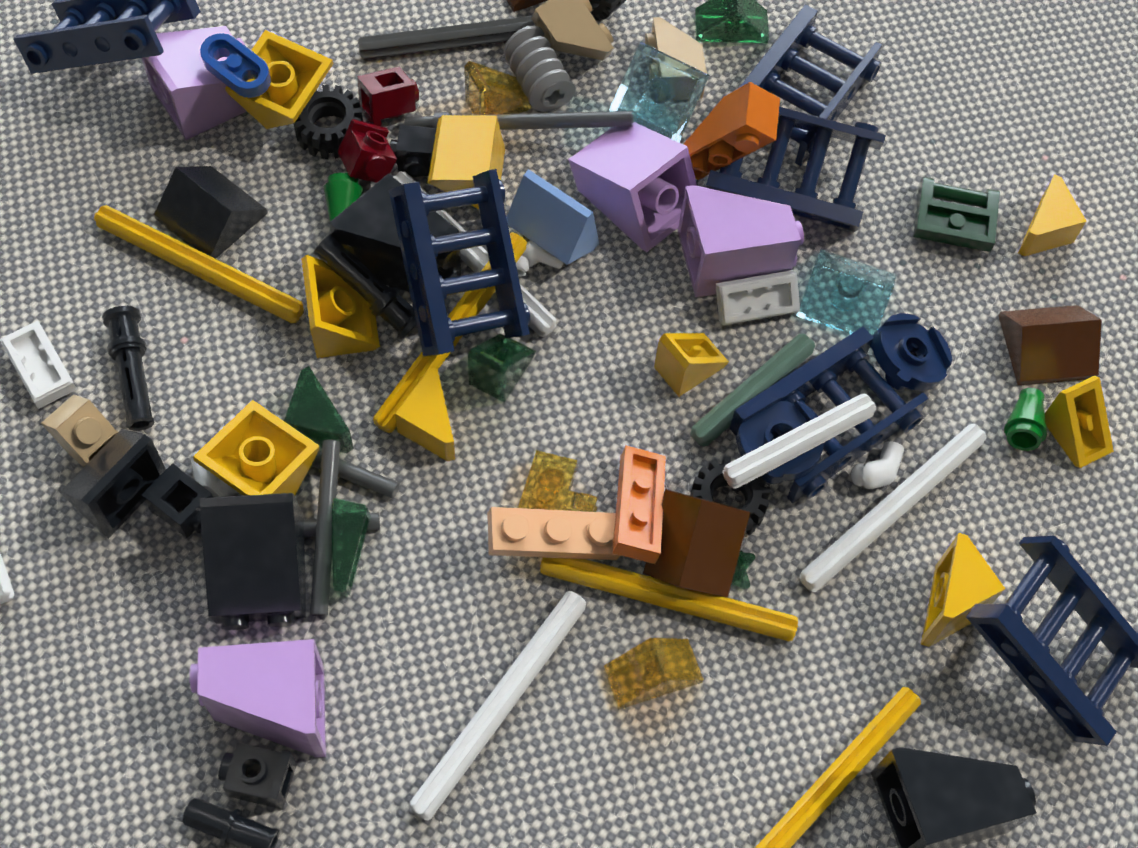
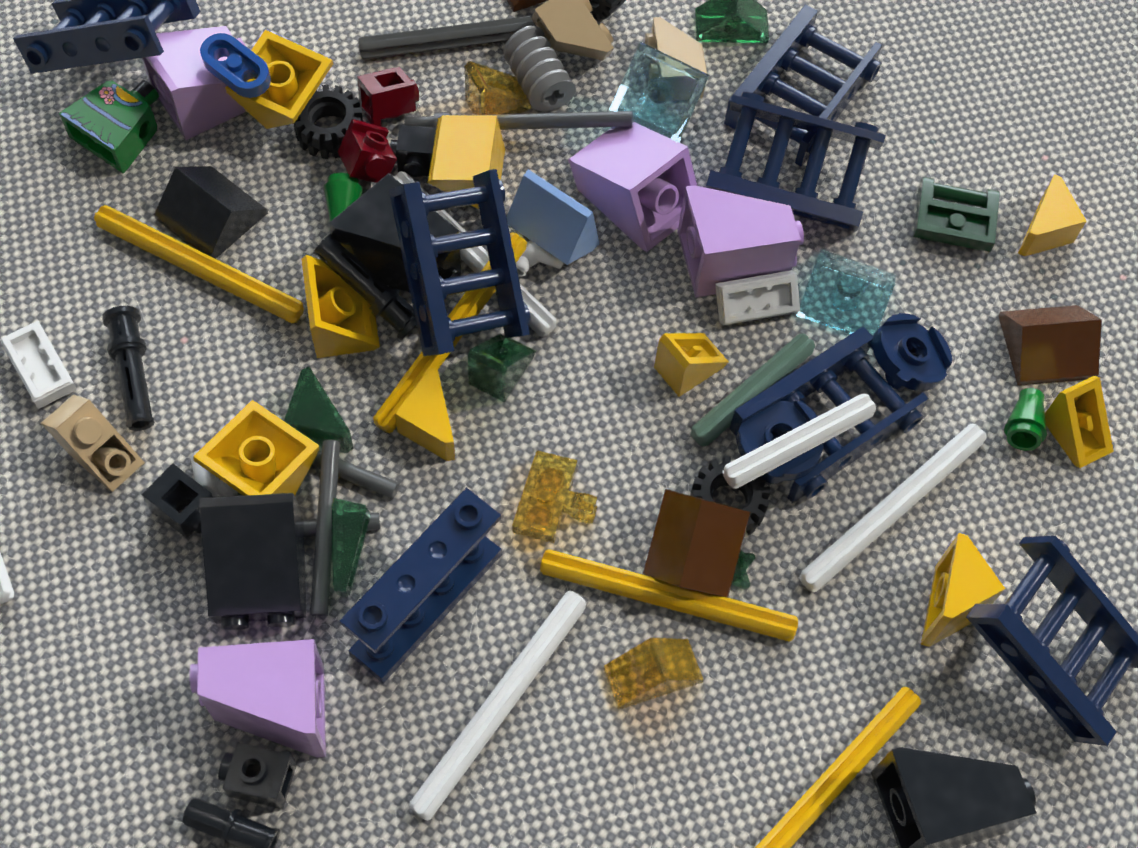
(113, 122): none -> green torso
(114, 479): black slope -> none
(423, 585): none -> dark blue fence
(551, 533): light nougat plate -> none
(639, 505): orange plate -> none
(734, 129): orange slope -> none
(881, 471): white arm -> none

